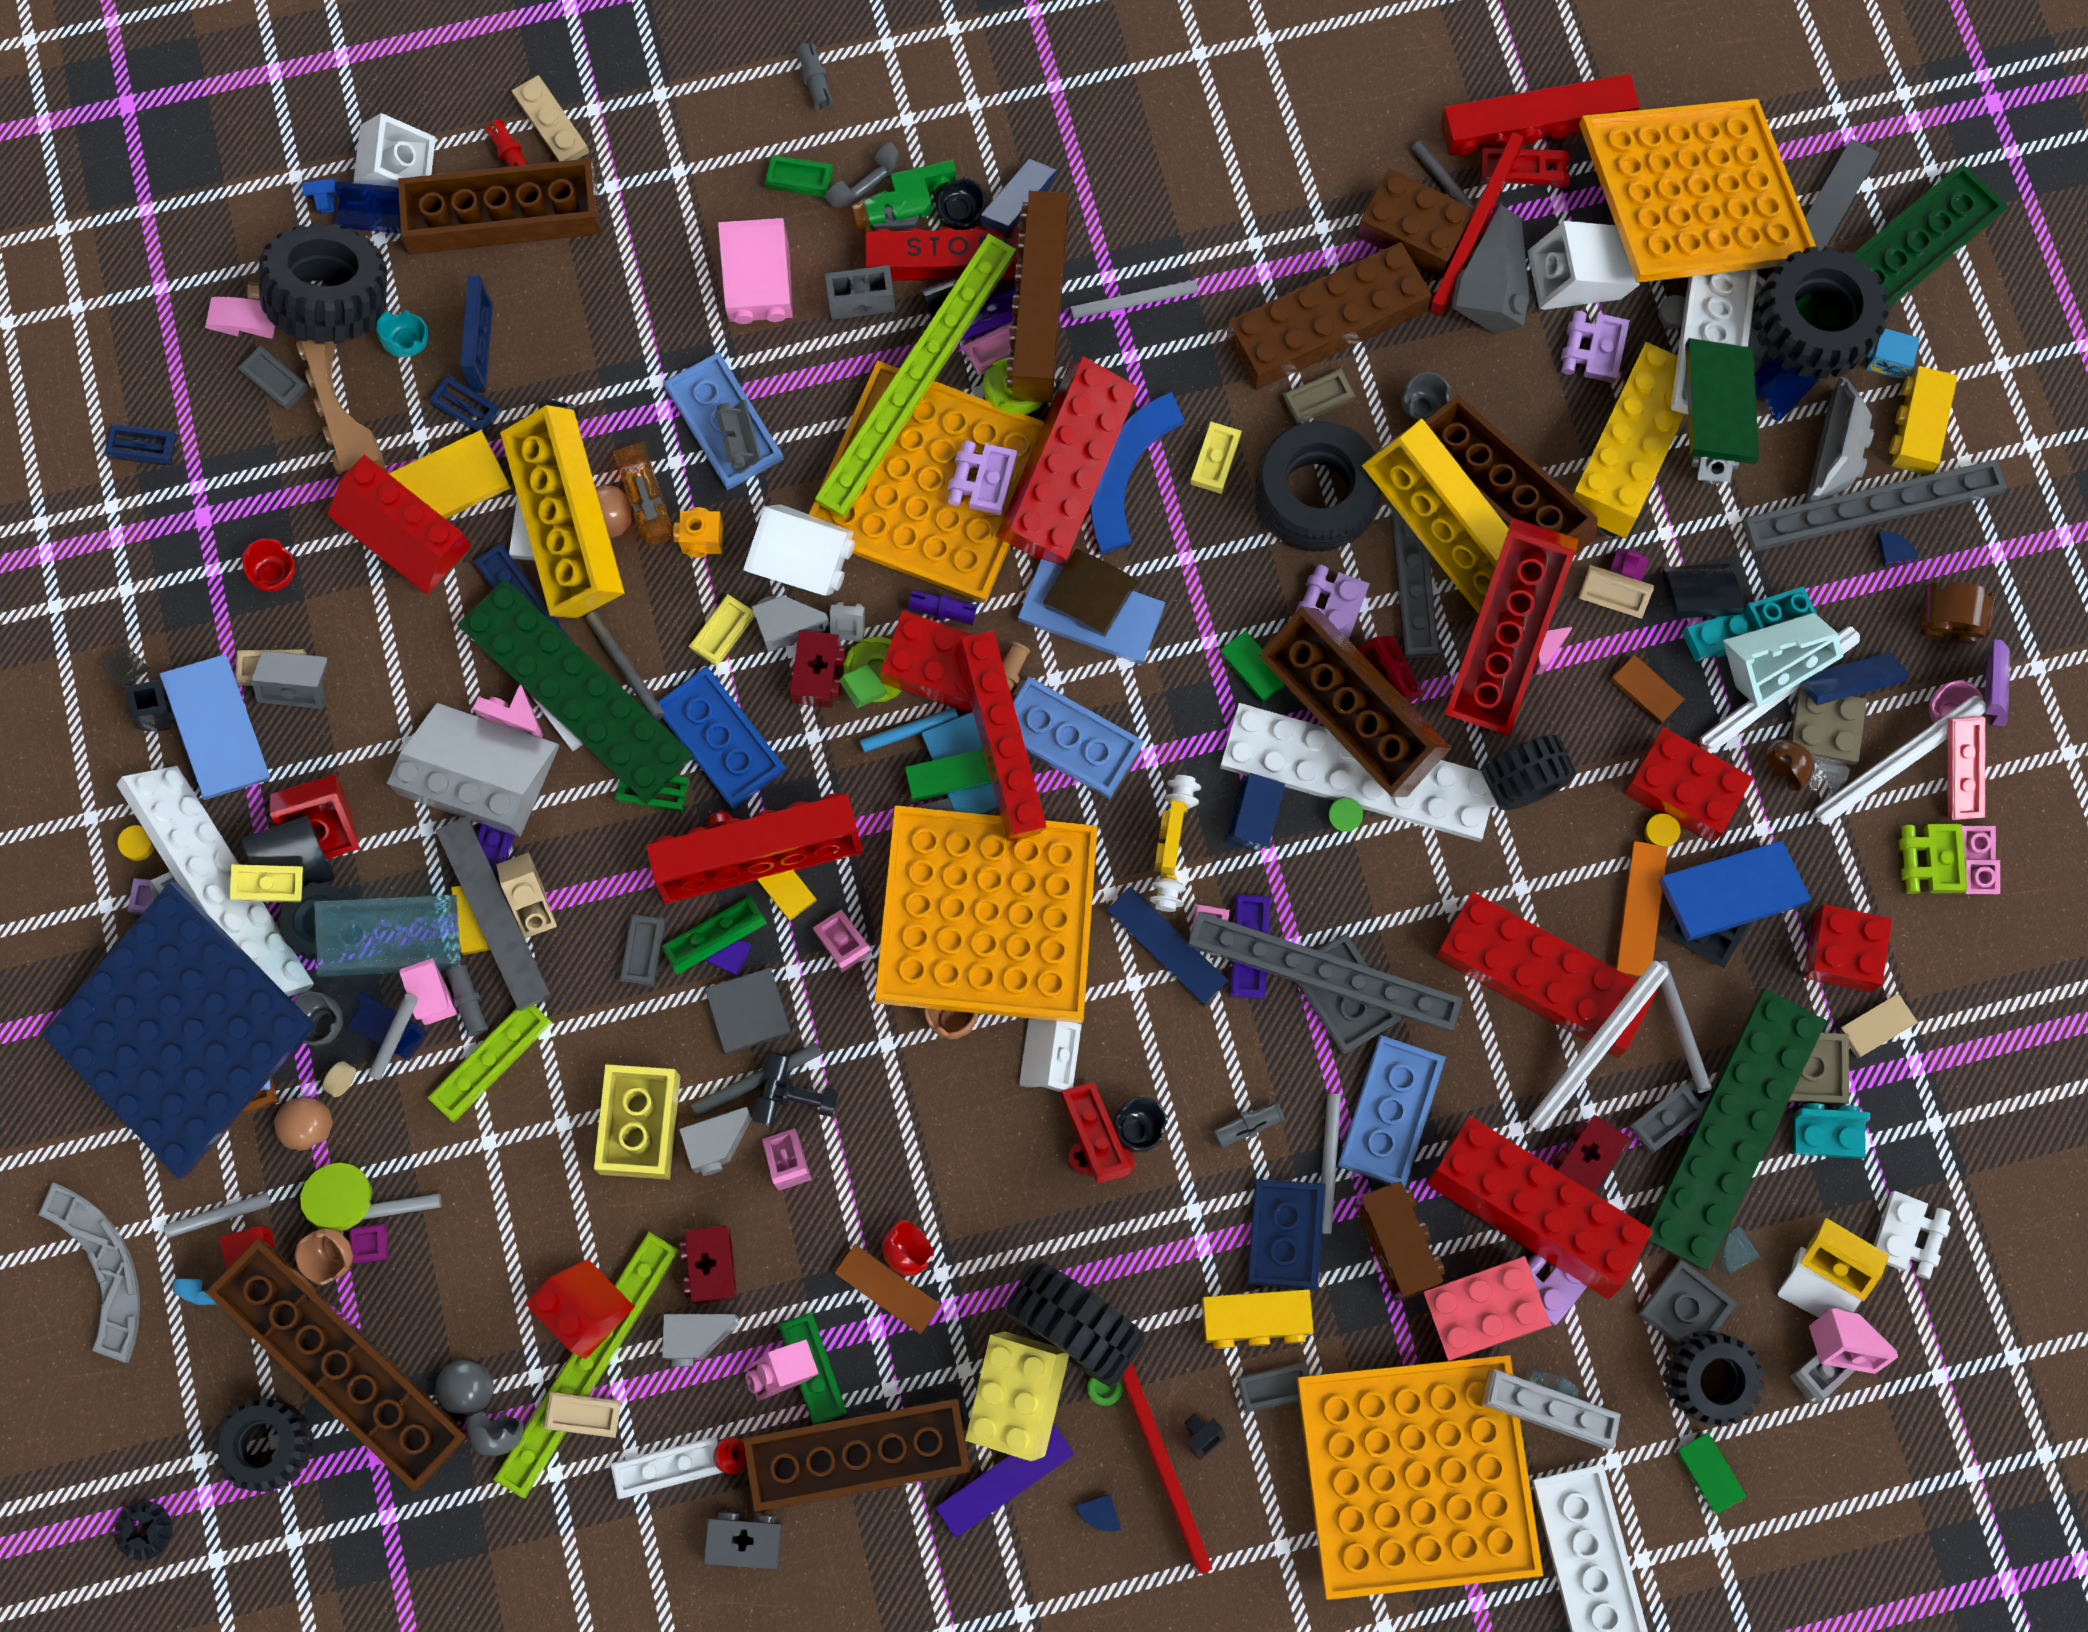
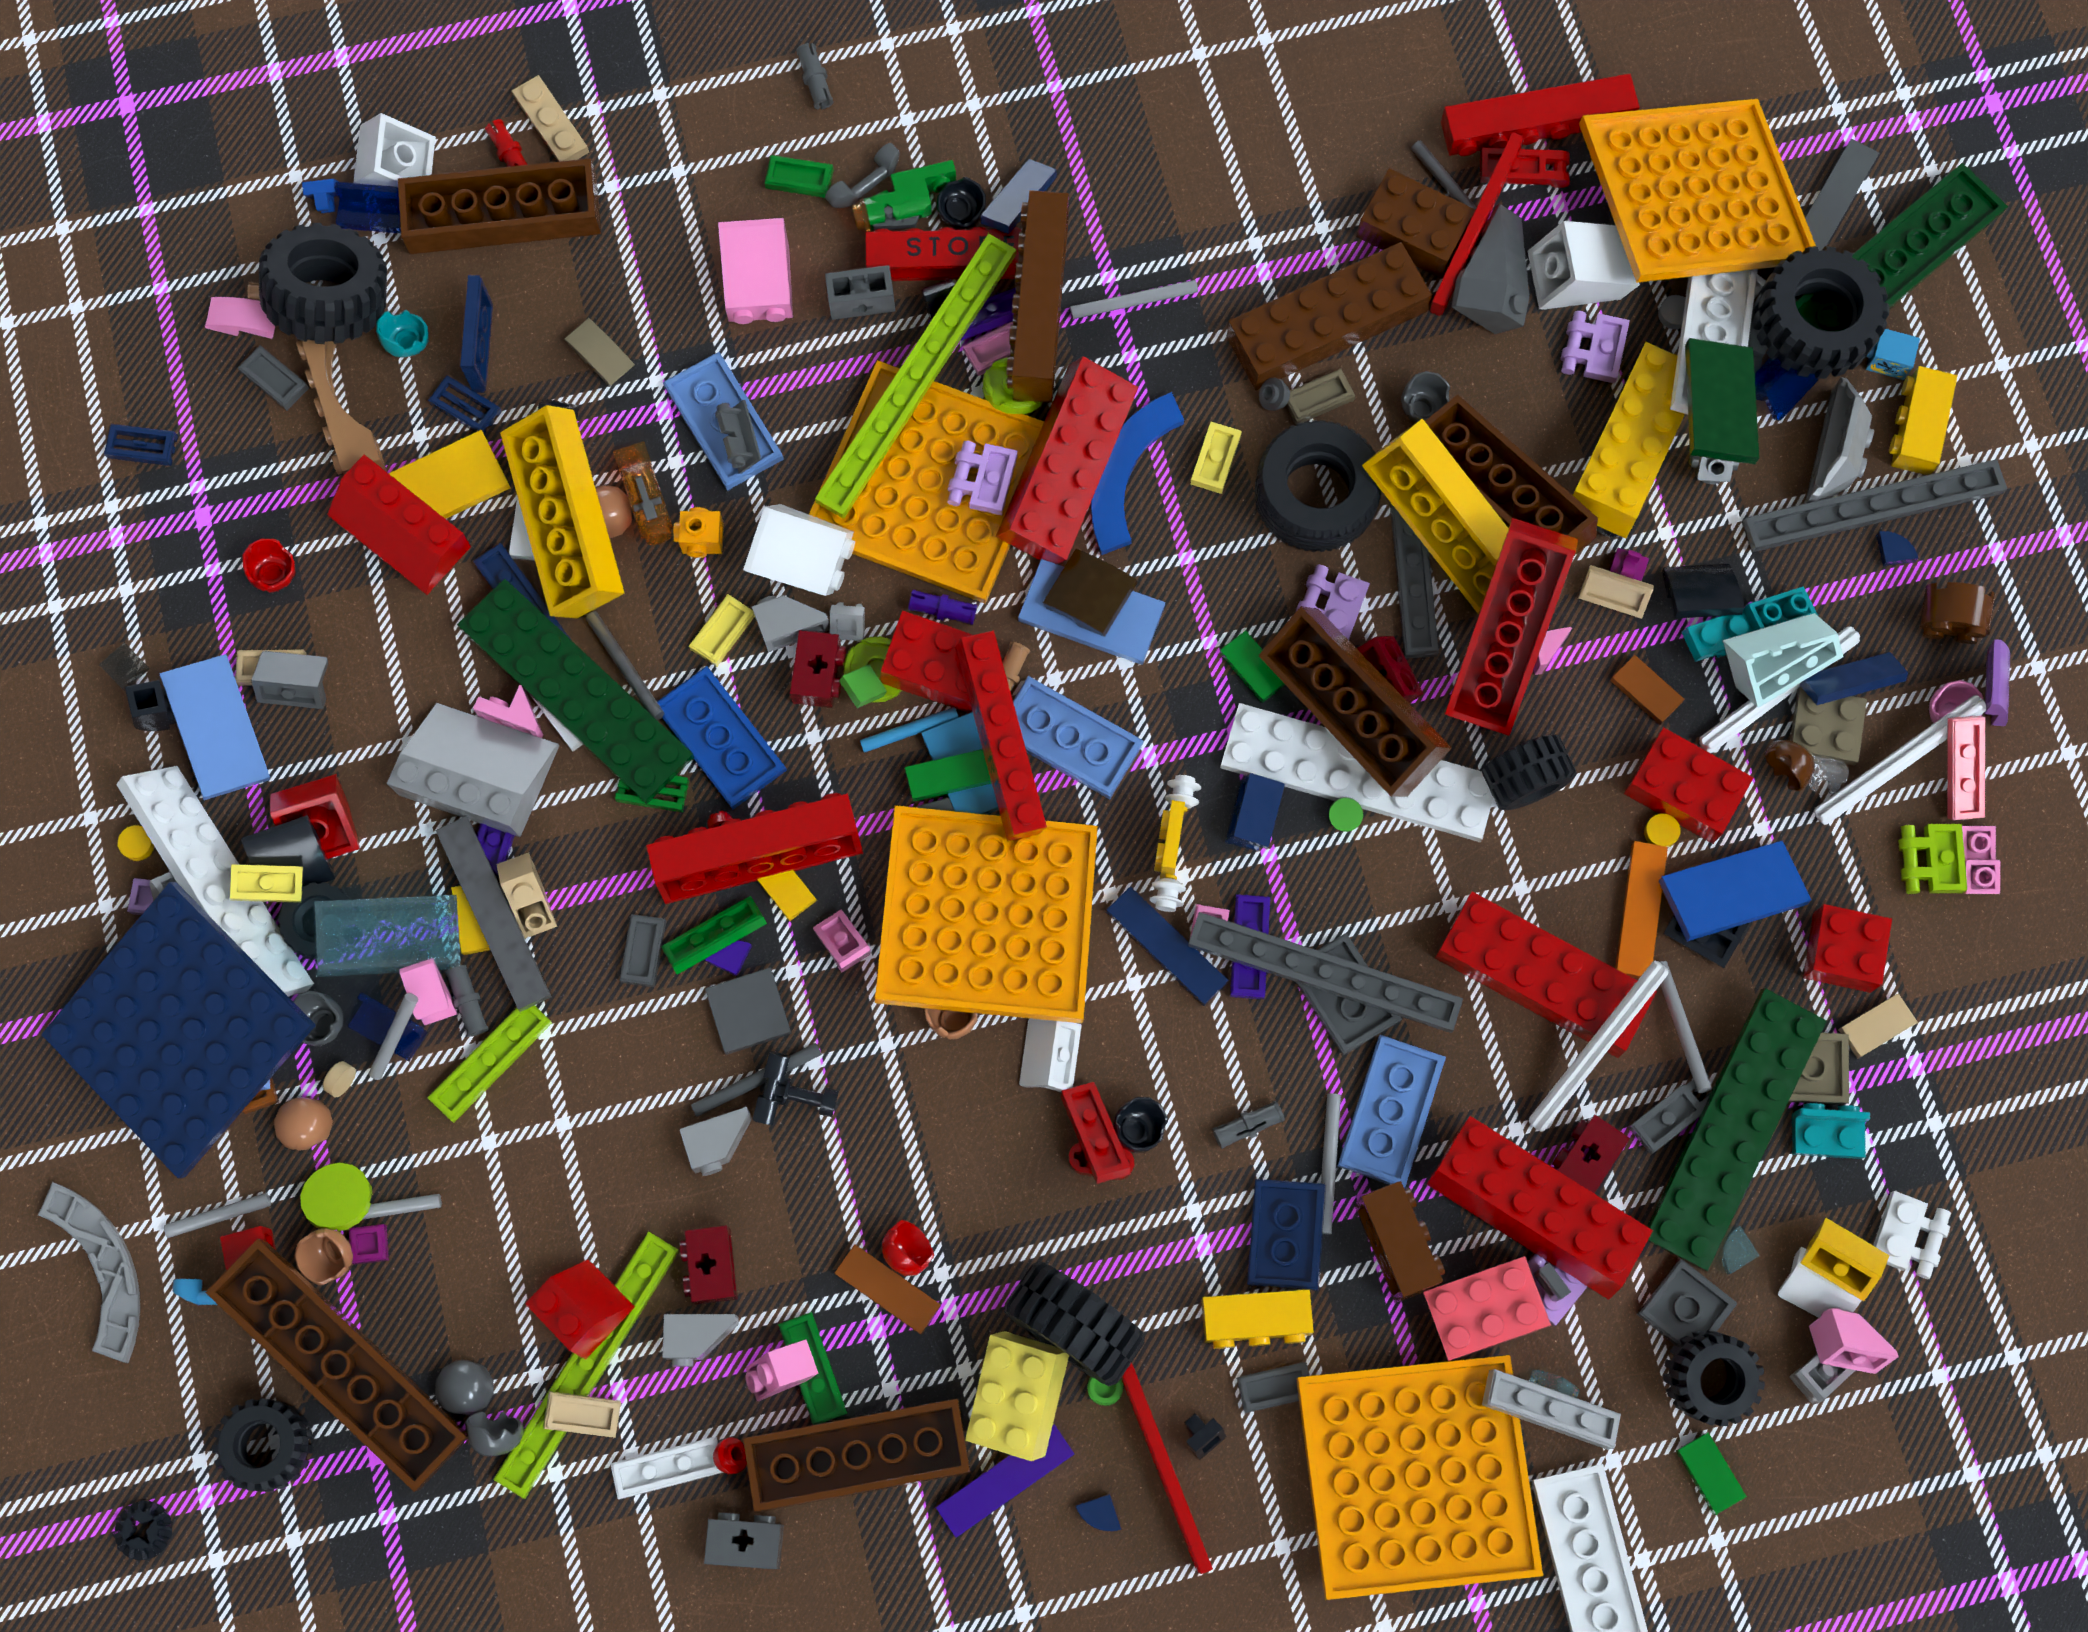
(599, 352): none -> dark tan slope
(637, 1122): light yellow brick -> none
(786, 1159): bright pink slope -> none
(1274, 394): none -> dark grey plate
(1551, 1282): none -> dark grey tile

